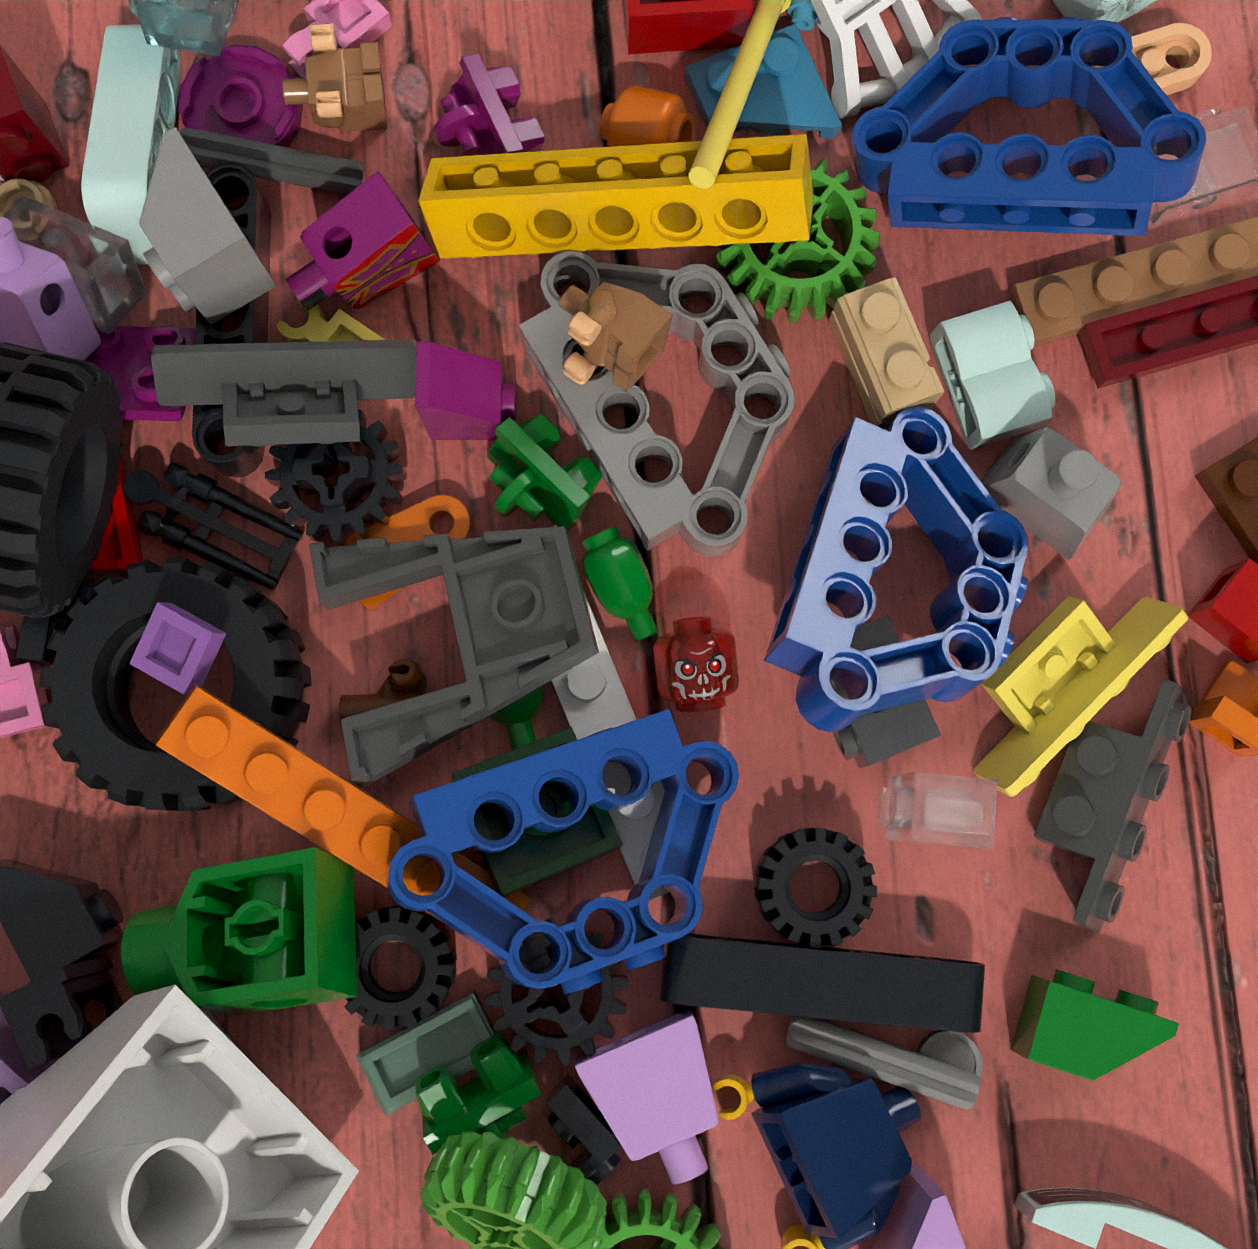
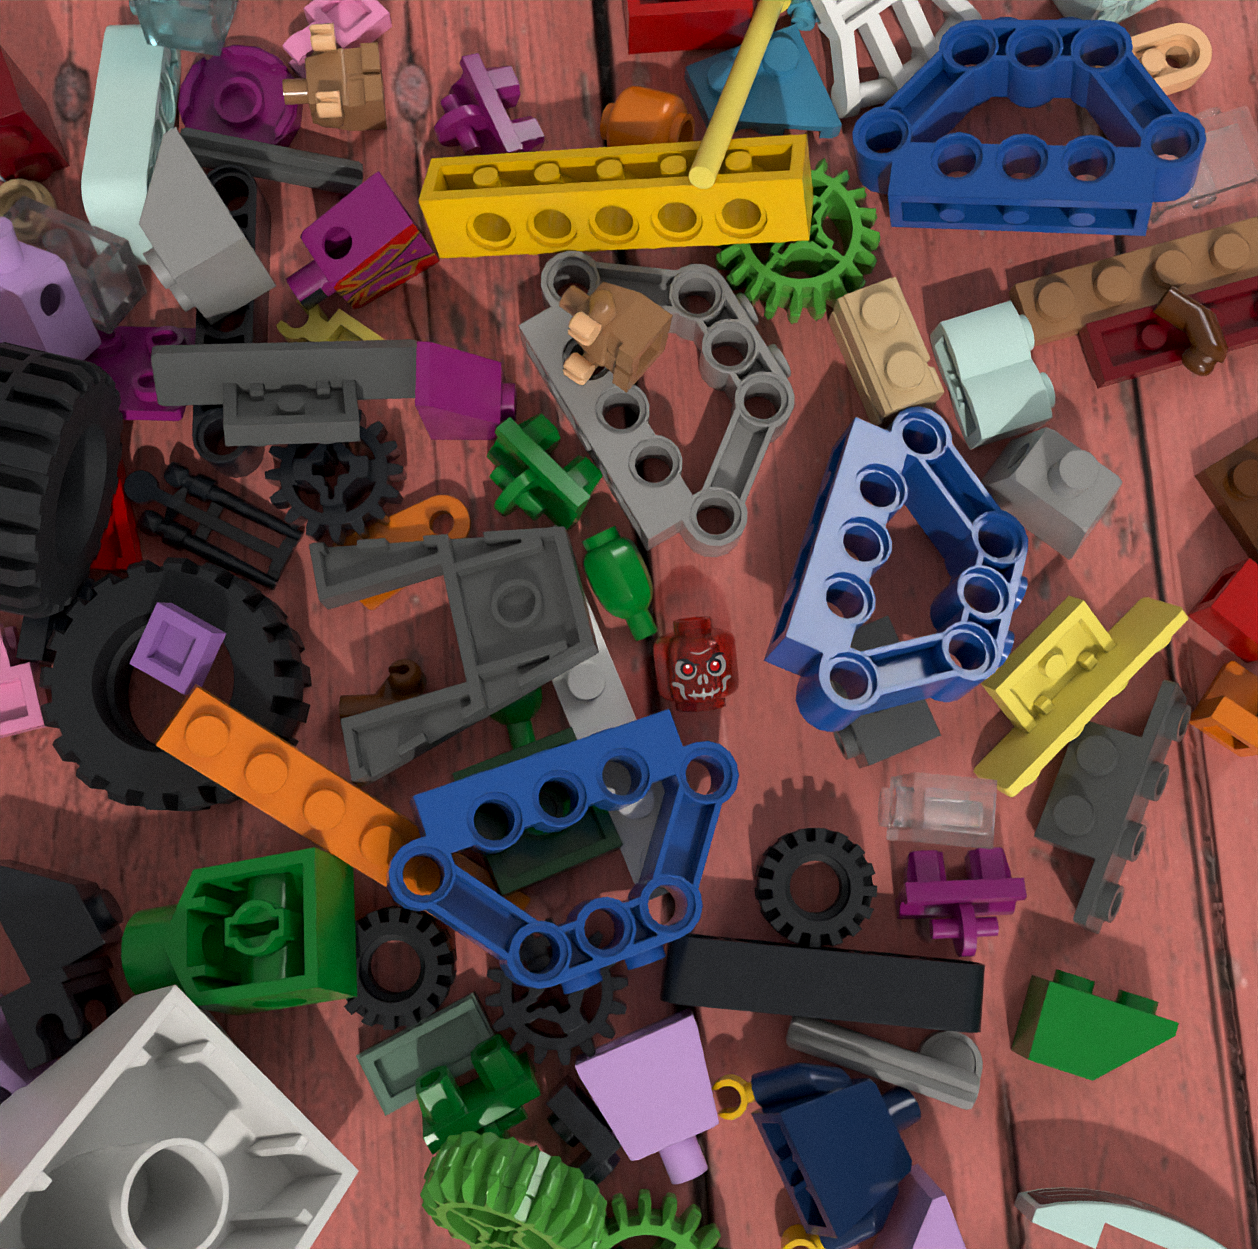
(984, 893): none -> magenta hips
(1201, 328): none -> reddish brown arm

